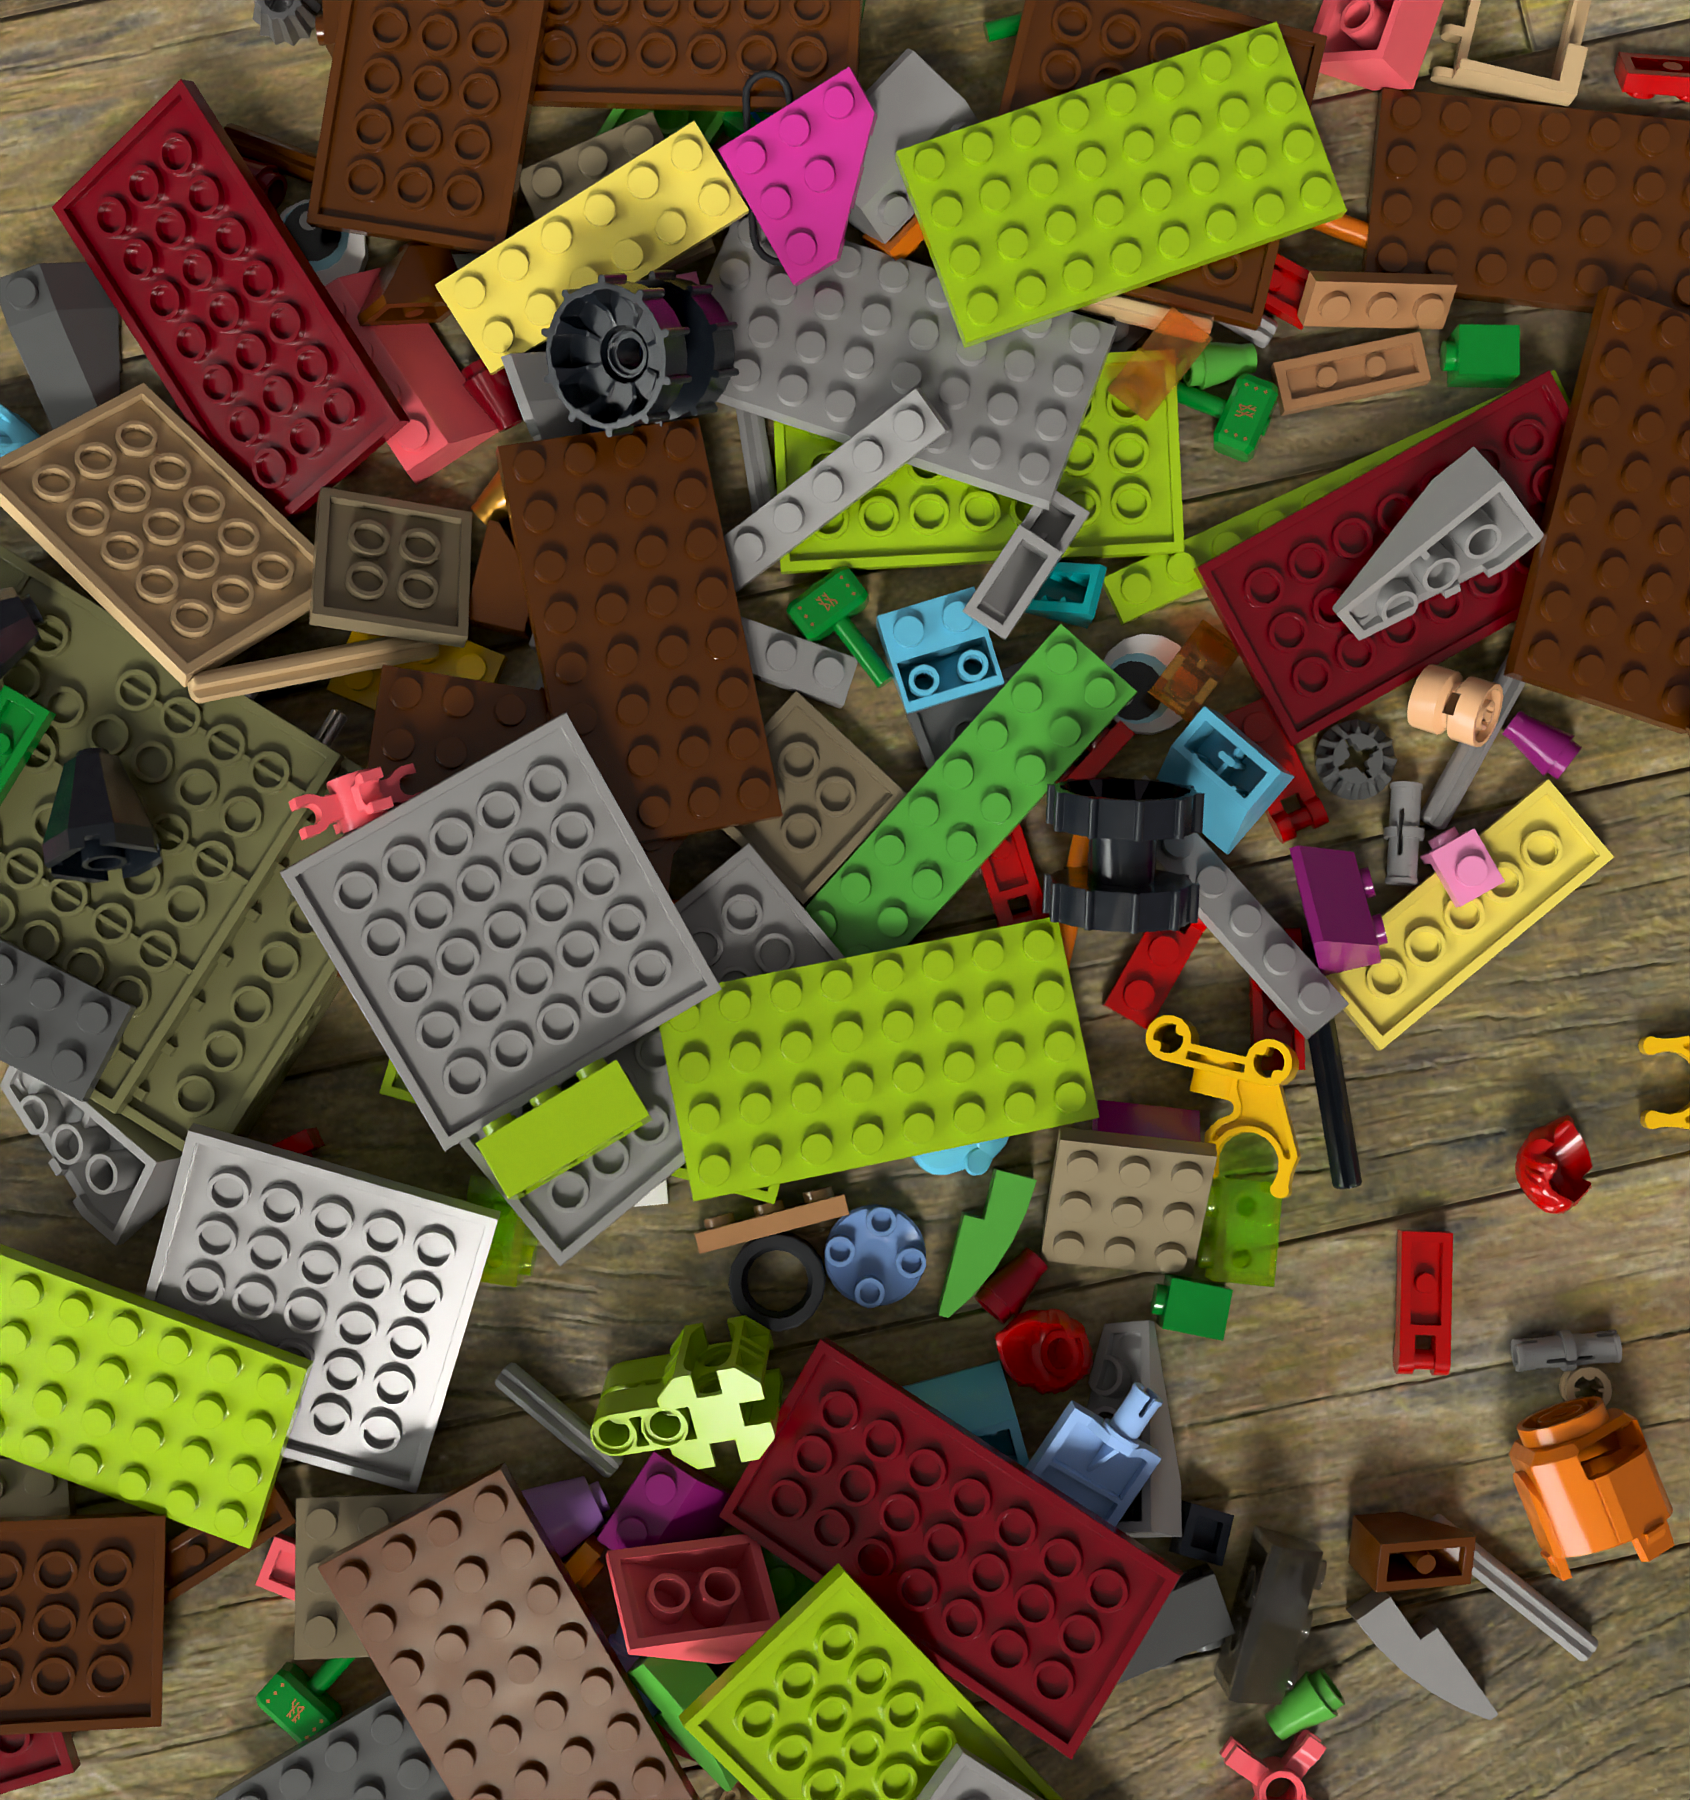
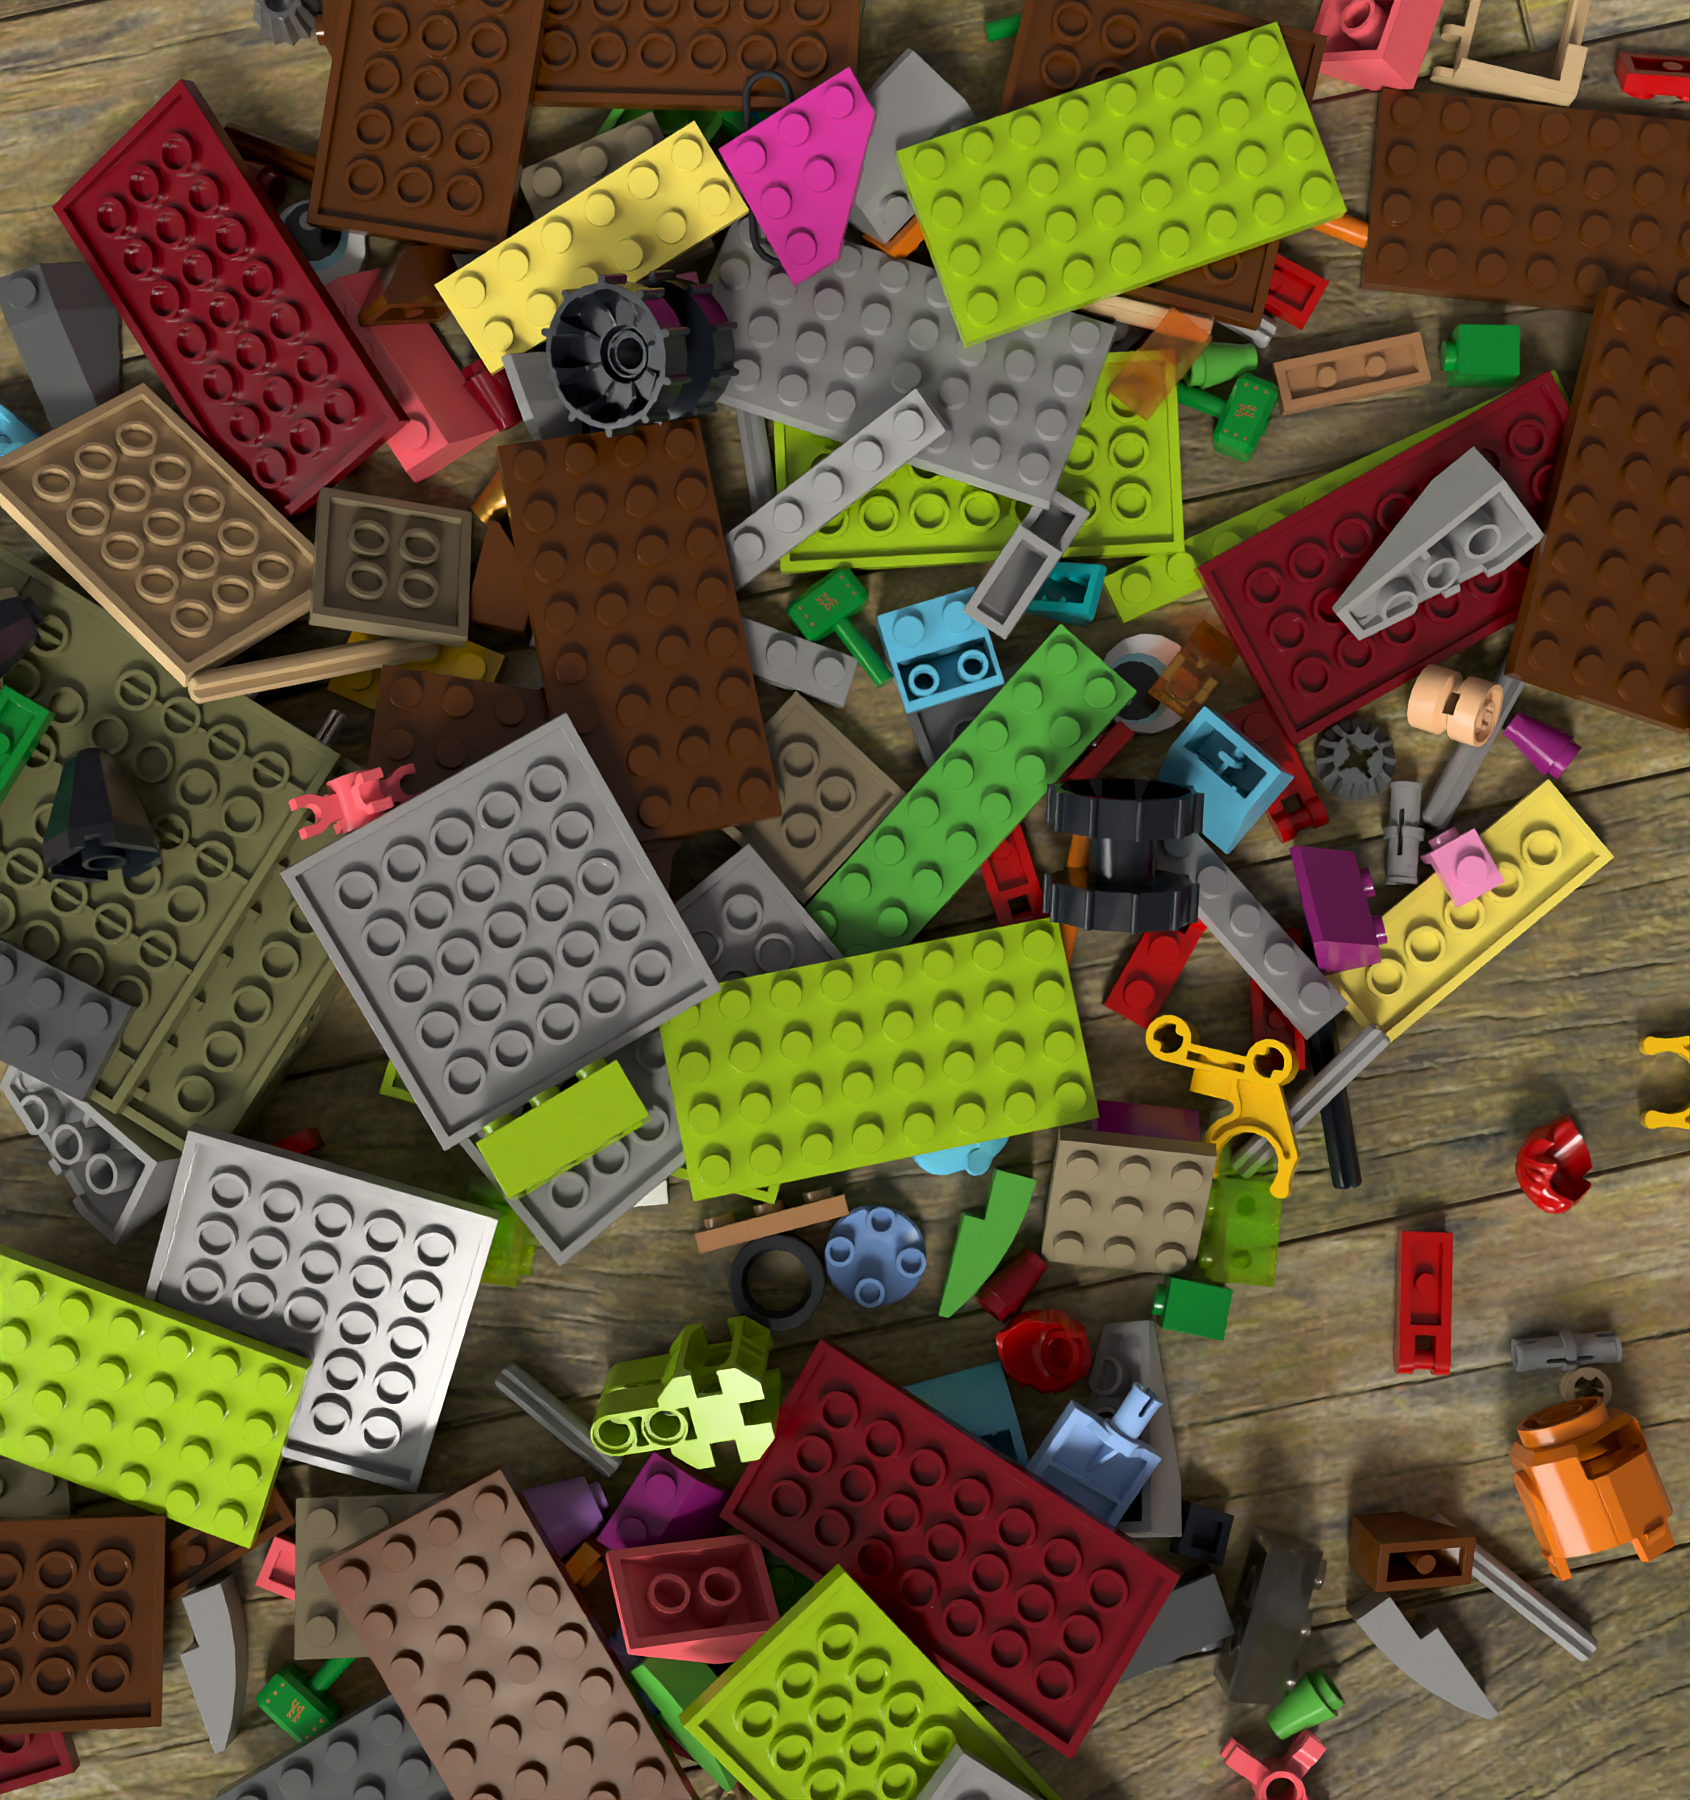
(218, 1658): none -> light grey slope
(1315, 1095): none -> light grey axle
(1376, 300): medium nougat plate -> none

